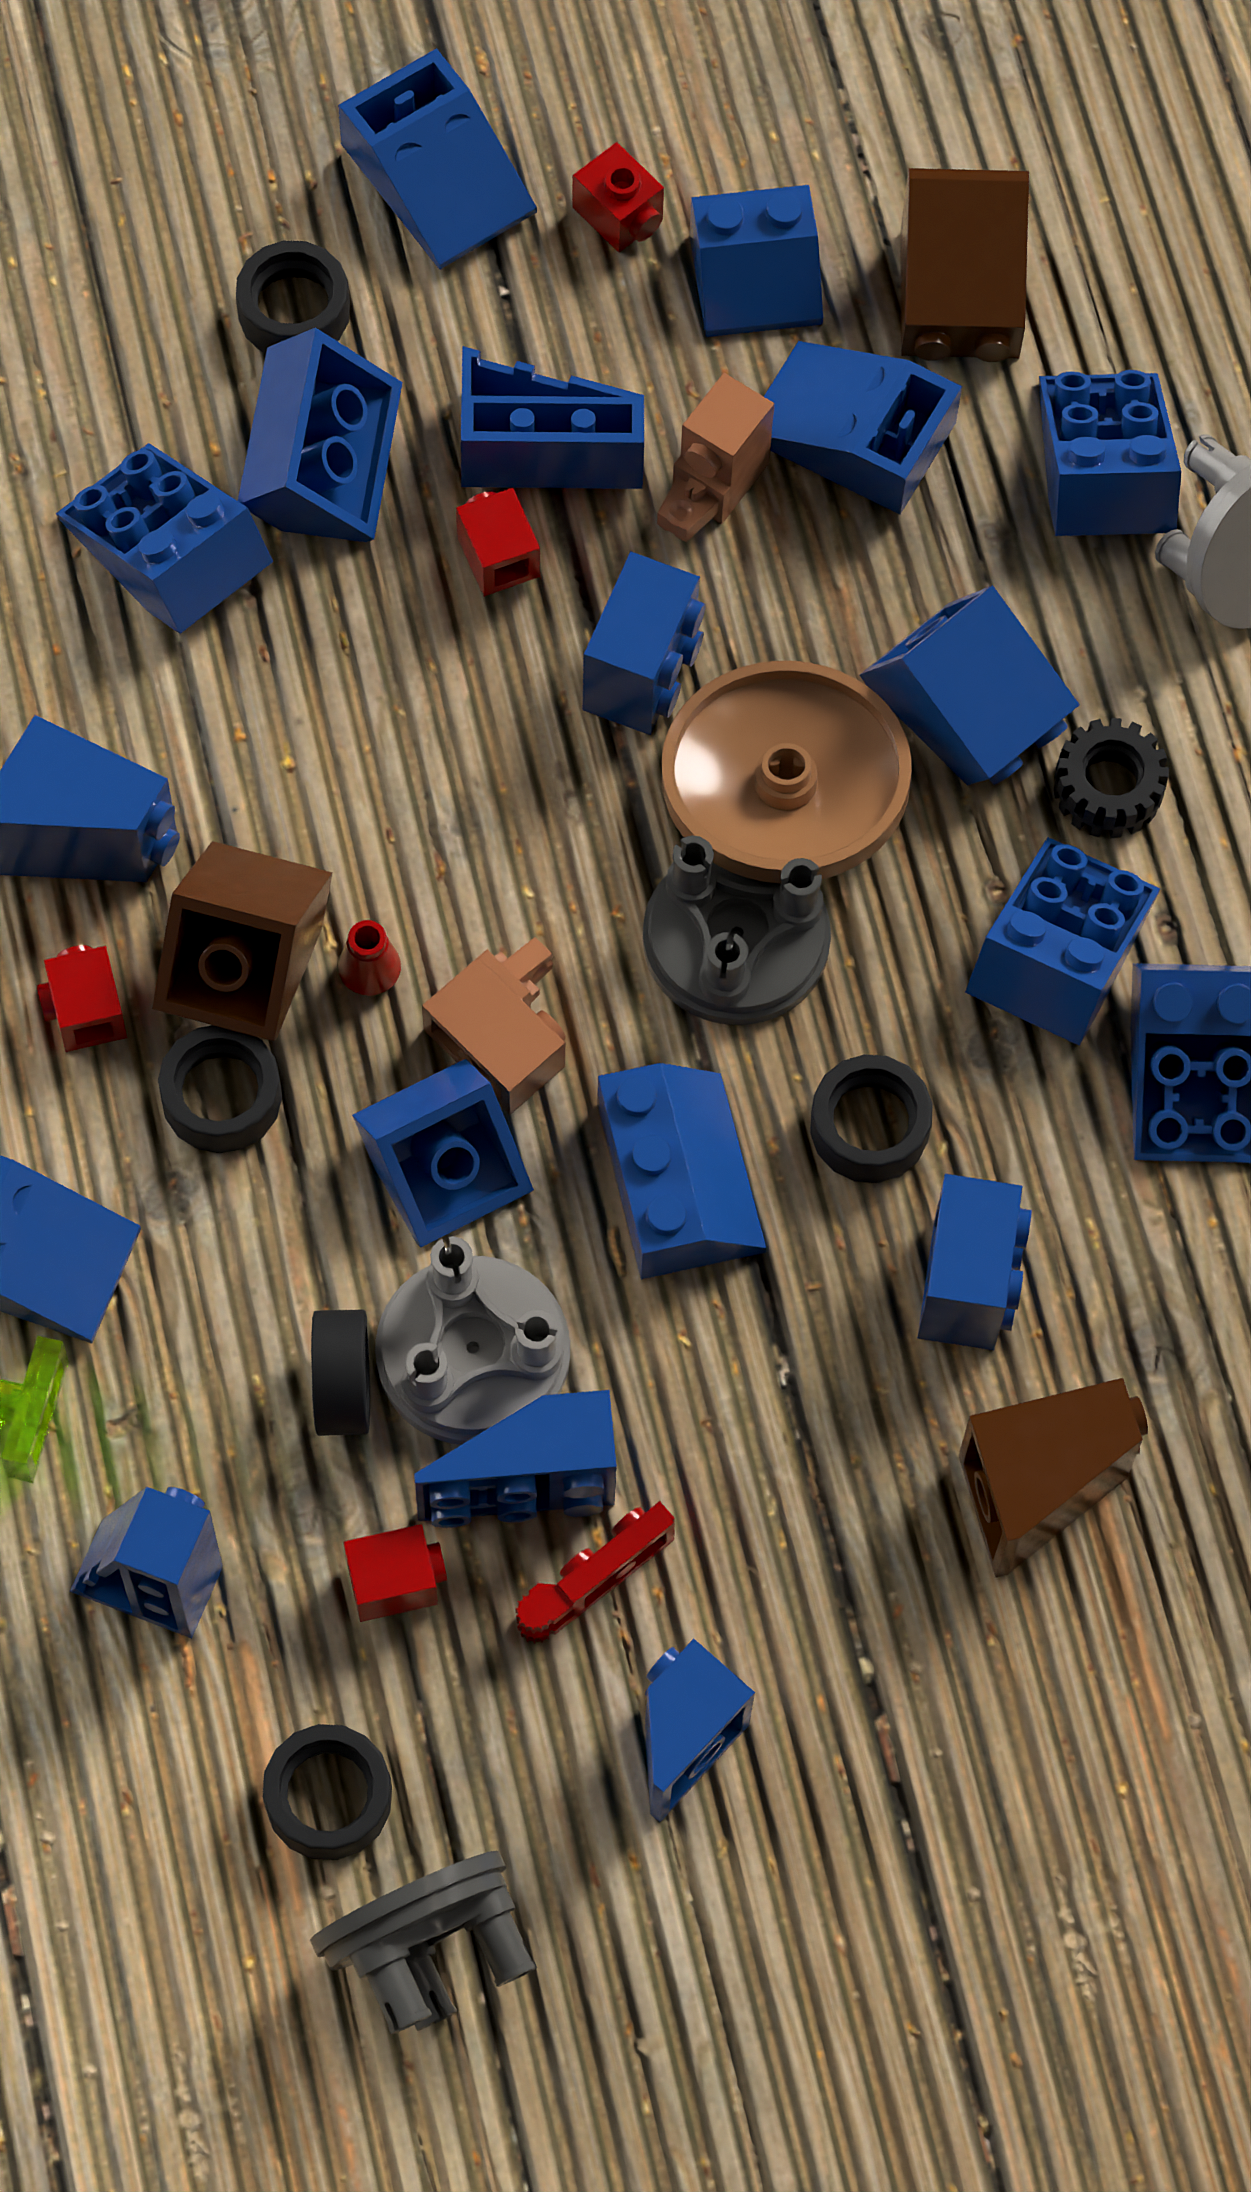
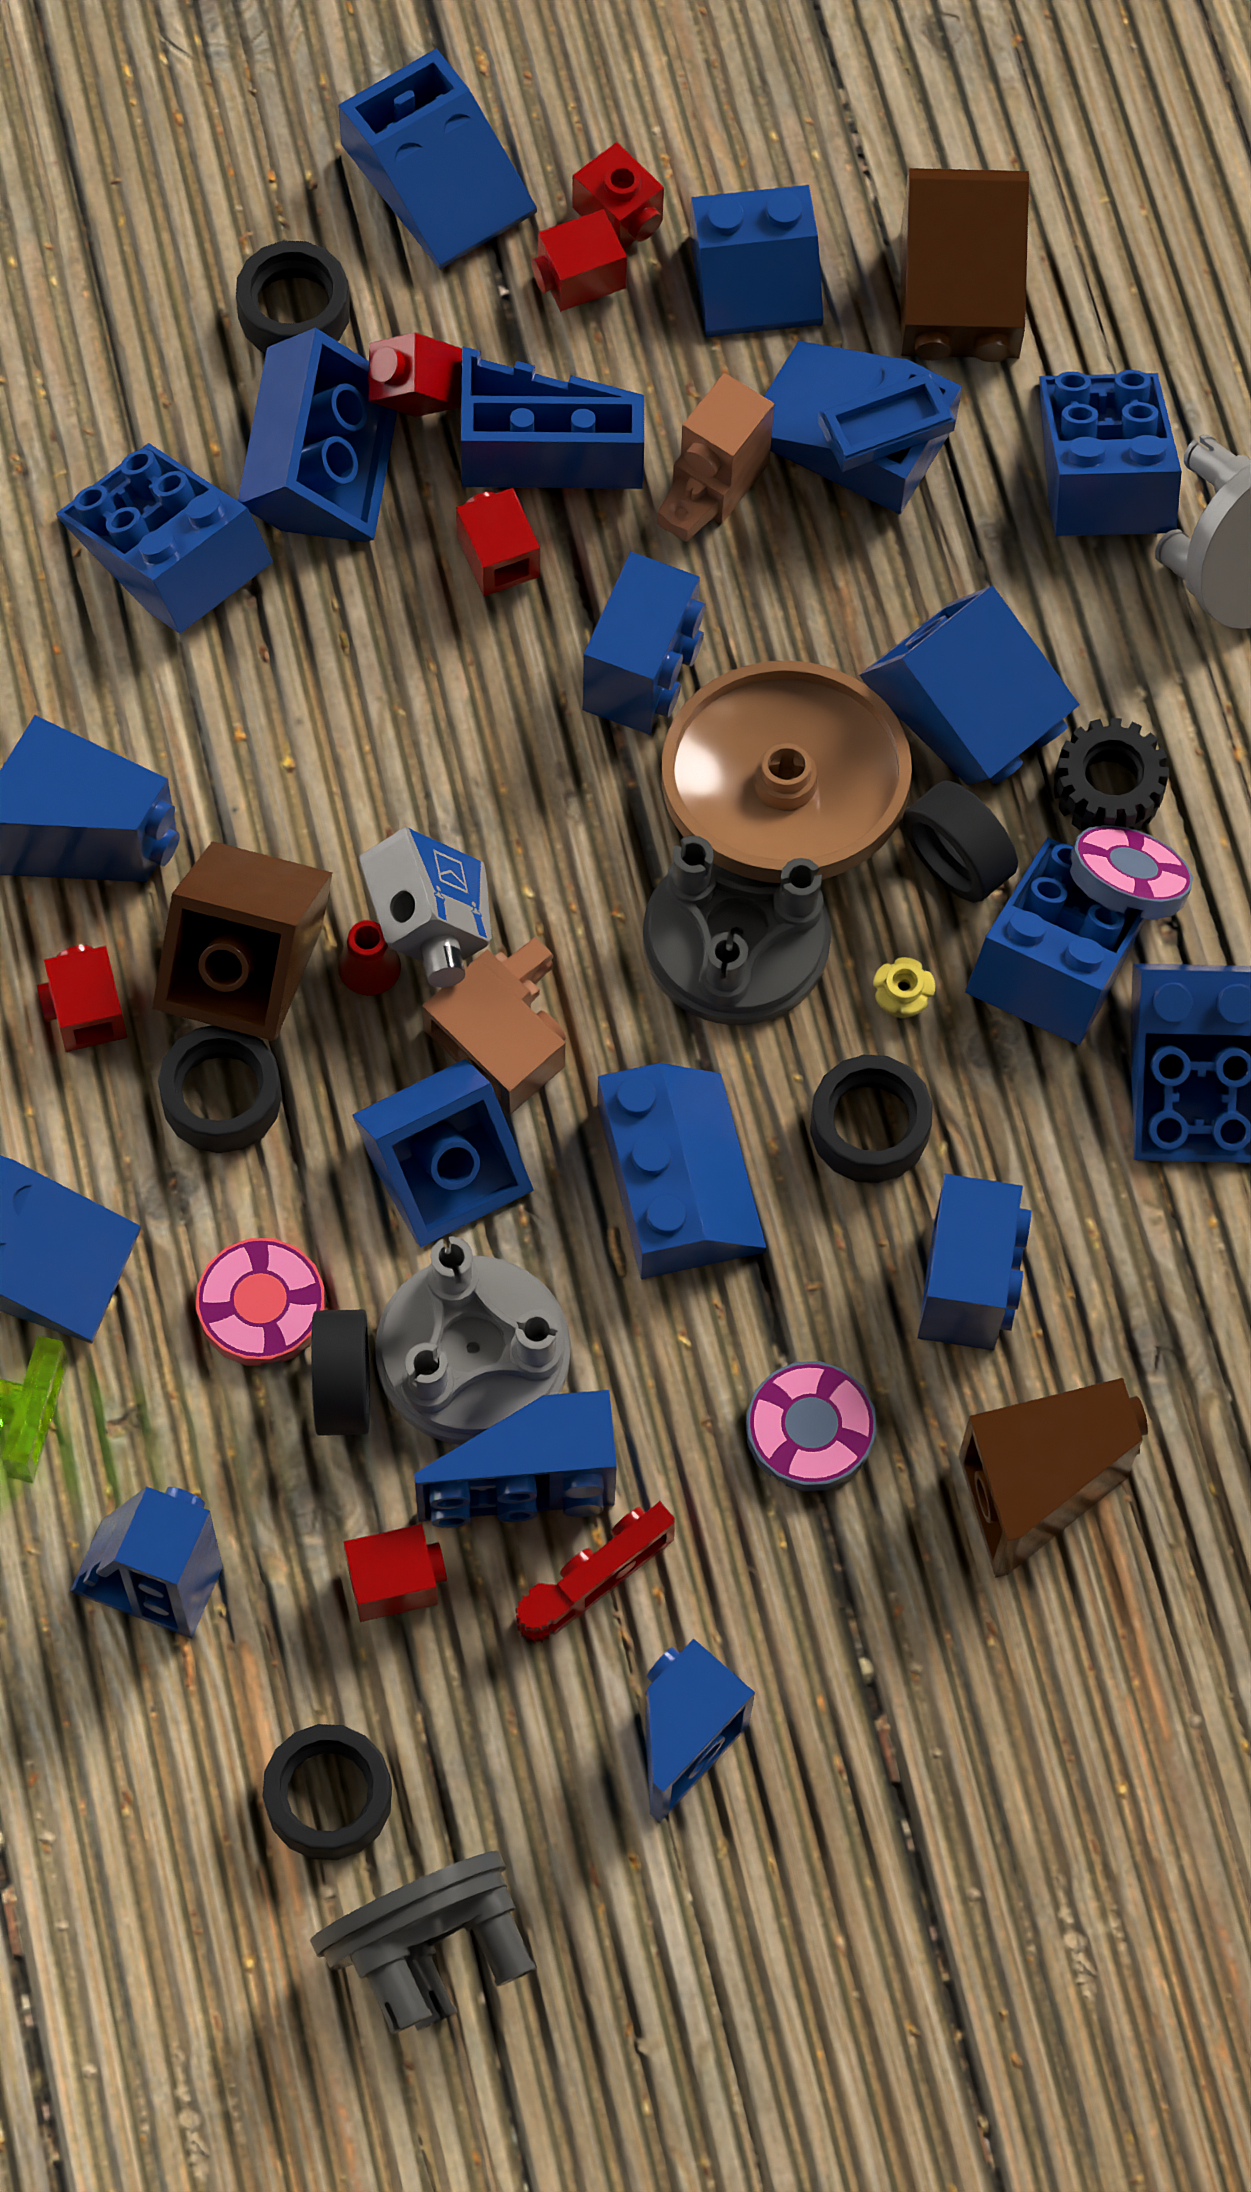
(259, 1301): none -> tile
(415, 374): none -> red brick
(429, 902): none -> light grey torso
(580, 261): none -> red brick
(811, 1426): none -> tile
(886, 421): none -> blue tile
(899, 1002): none -> light yellow plate
(960, 841): none -> black tyre
(1130, 870): none -> tile

